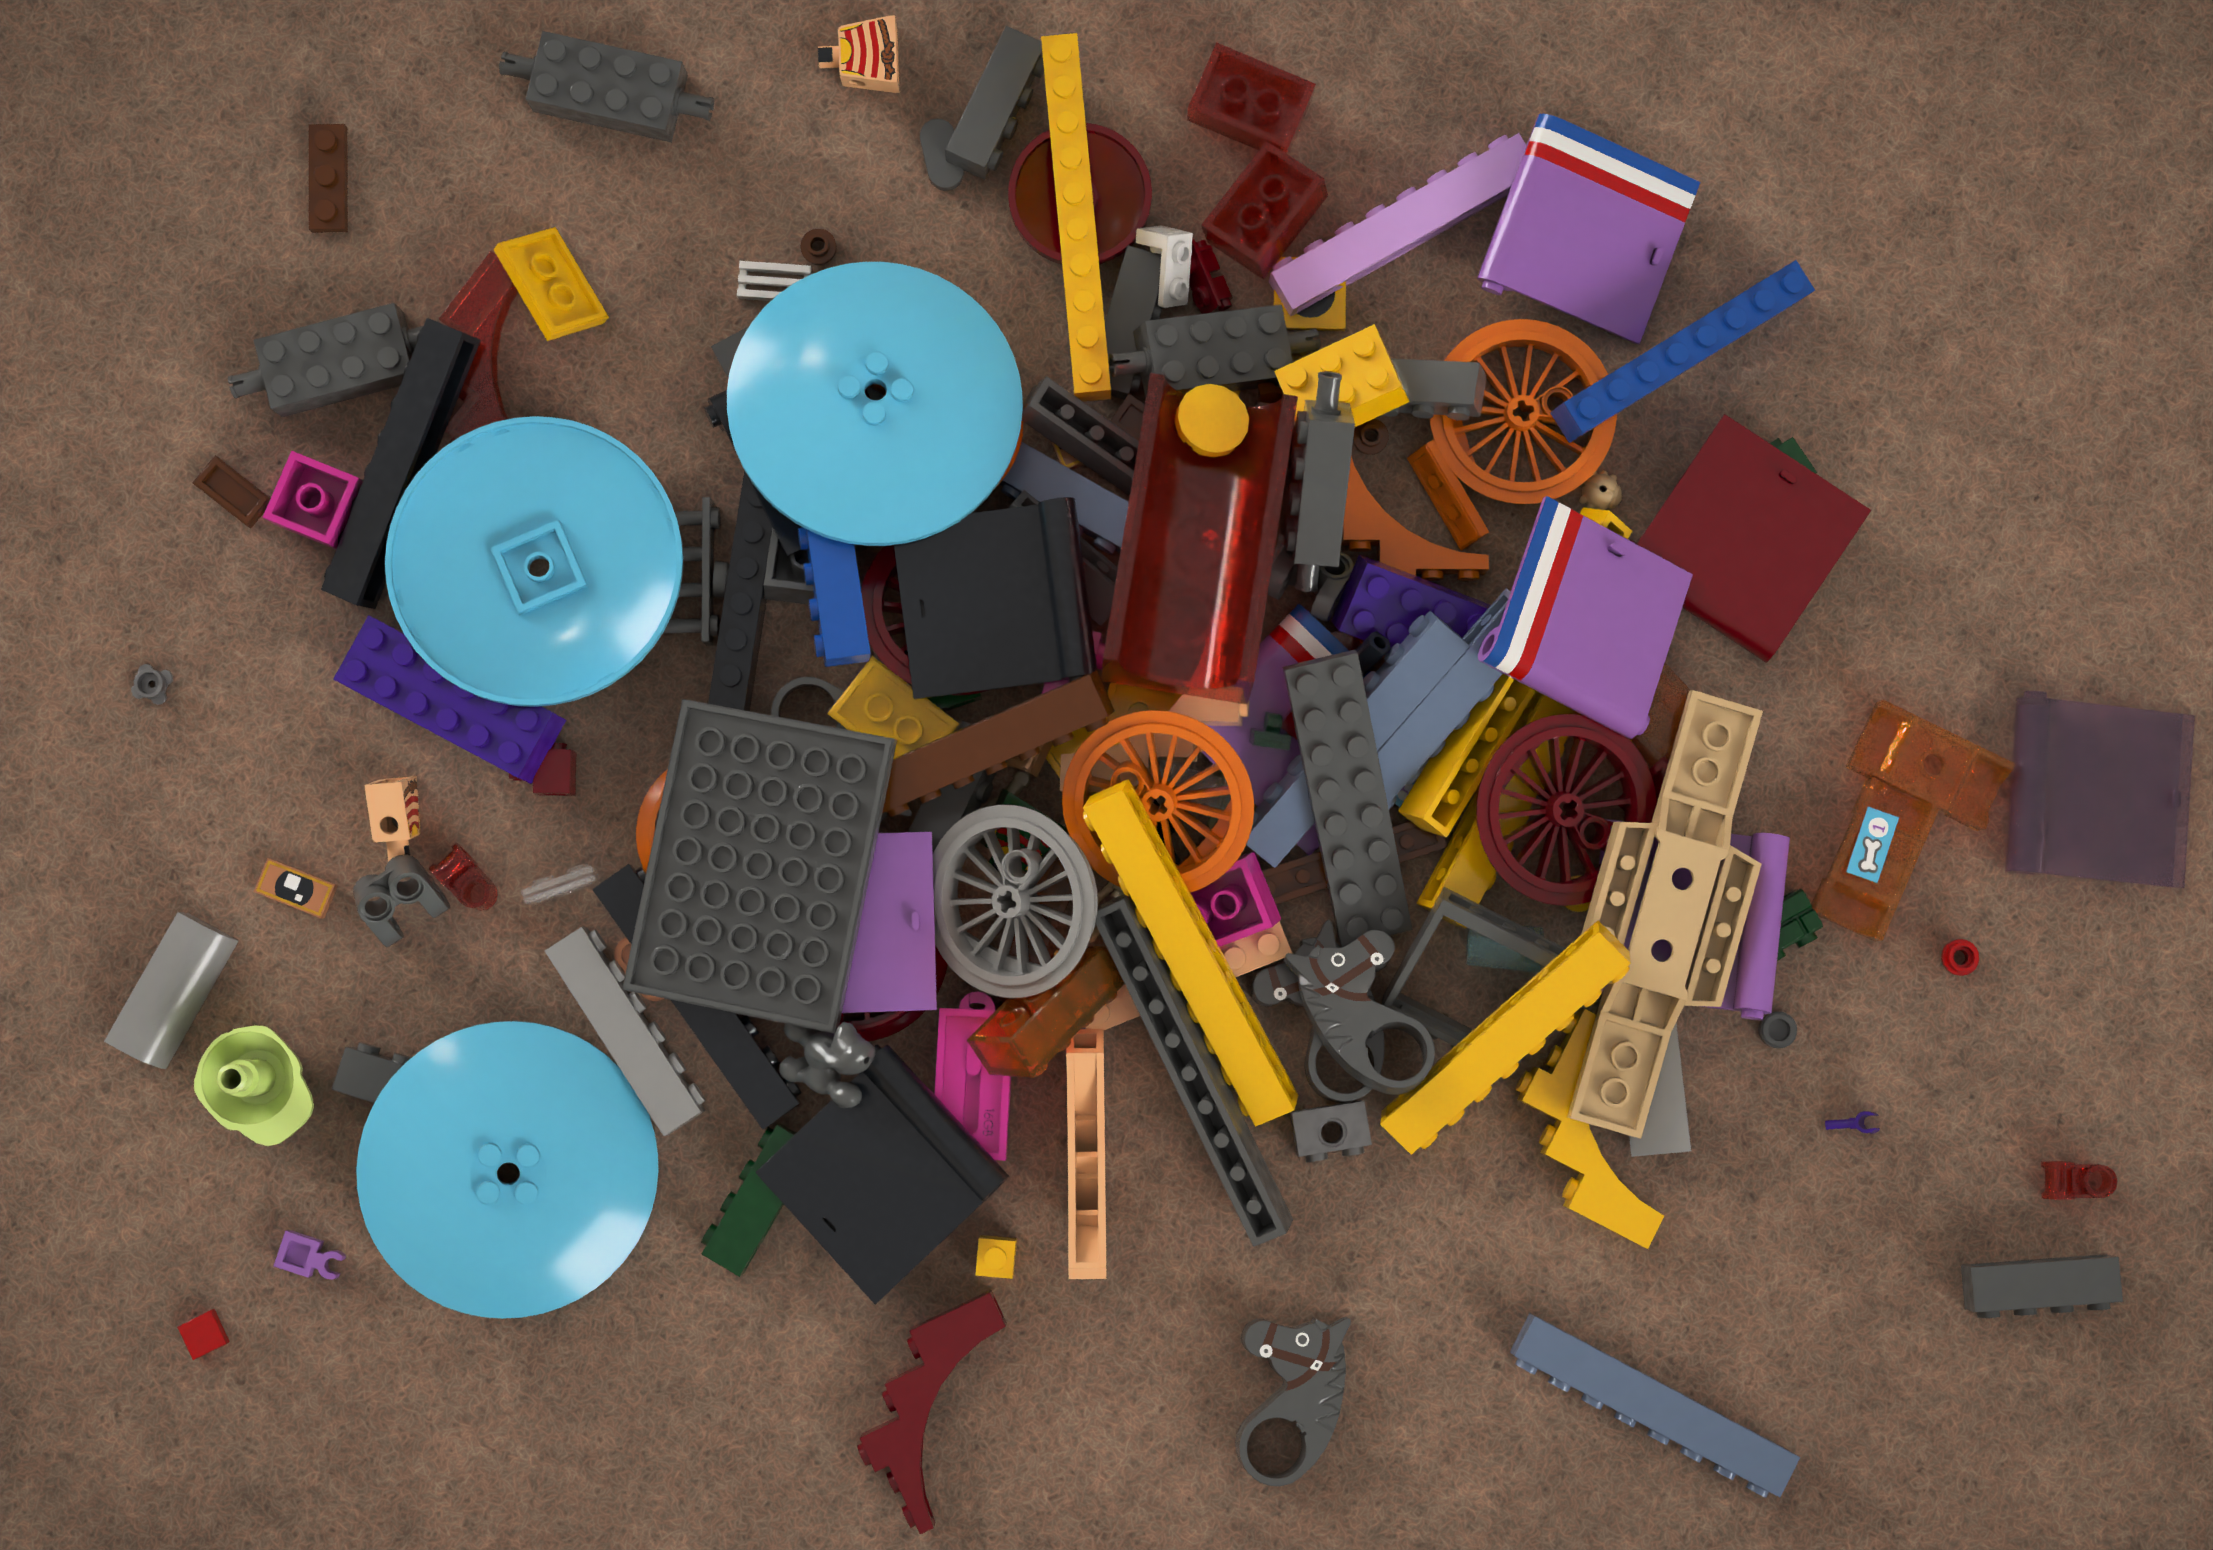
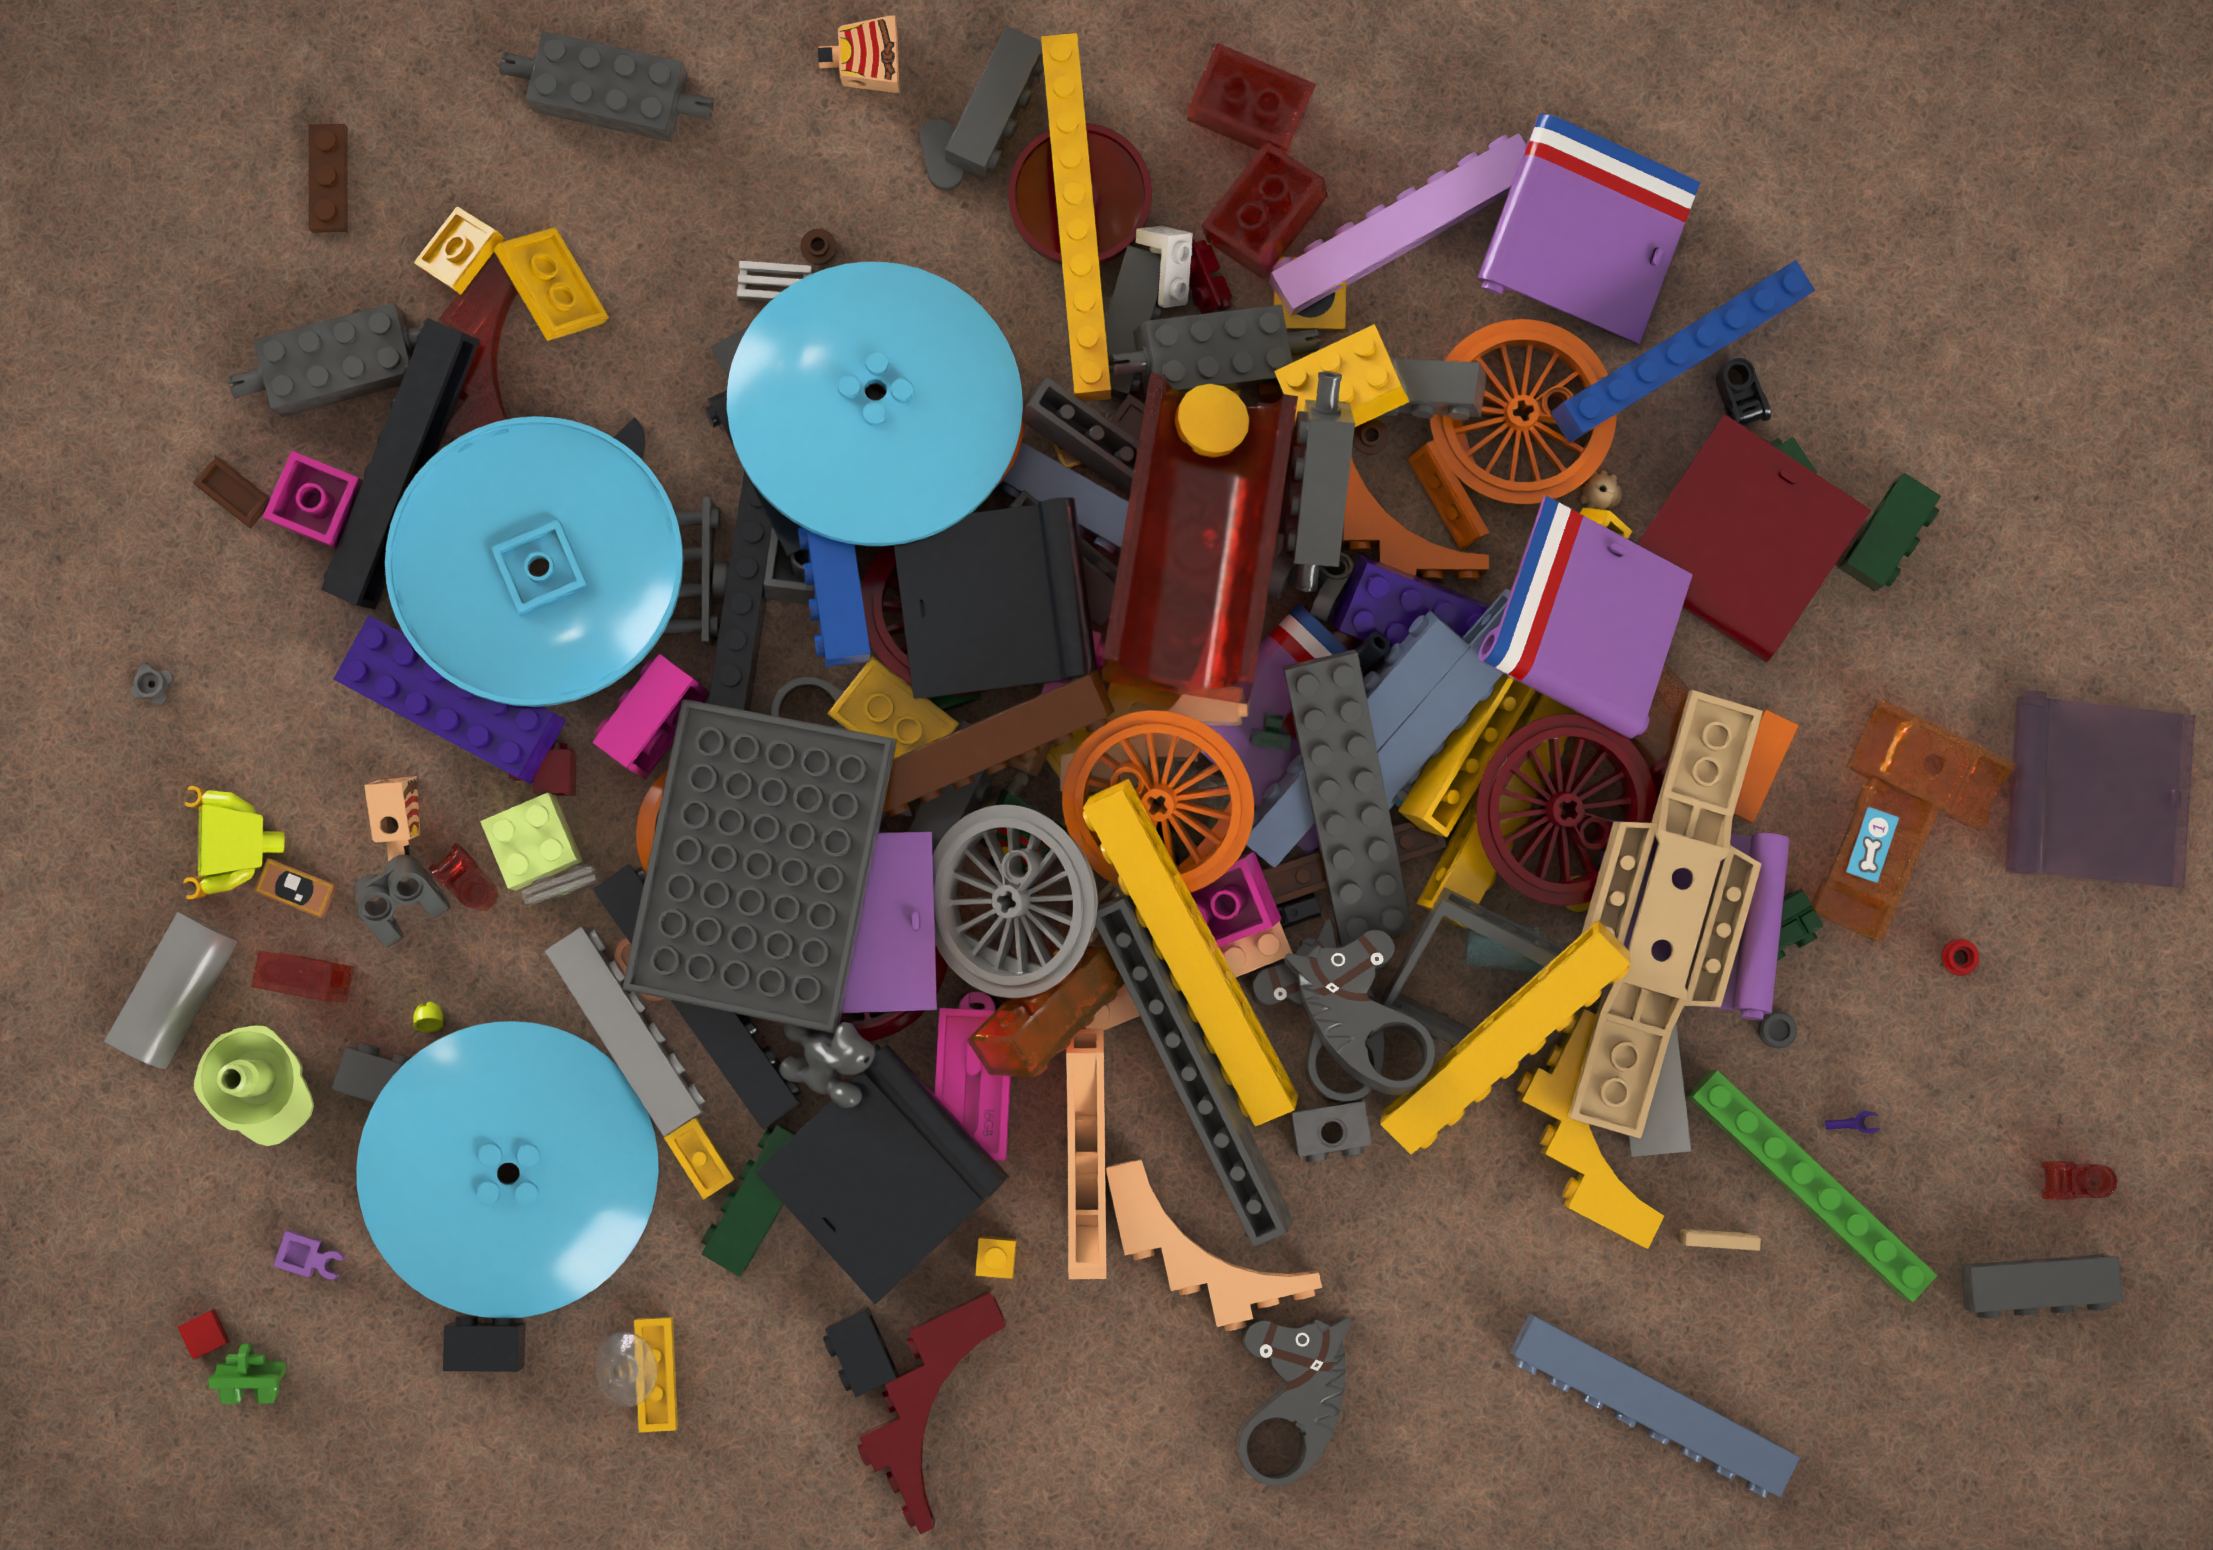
(228, 841): none -> neon yellow torso
(247, 1371): none -> bright green hips
(302, 976): none -> clear red panel
(428, 1018): none -> neon yellow hinge
(458, 250): none -> yellow tile
(484, 1346): none -> black brick
(531, 841): none -> yellowish green brick
(633, 437): none -> black tile
(636, 1369): none -> clear dish
(648, 716): none -> dark pink brick
(660, 1408): none -> yellow plate
(700, 1158): none -> yellow plate
(860, 1352): none -> black brick
(1230, 1287): none -> light nougat arch
(1299, 910): none -> black bar
(1719, 1239): none -> tan tile
(1744, 396): none -> black piece
(1765, 759): none -> orange tile
(1811, 1185): none -> bright green brick
(1891, 533): none -> dark green brick

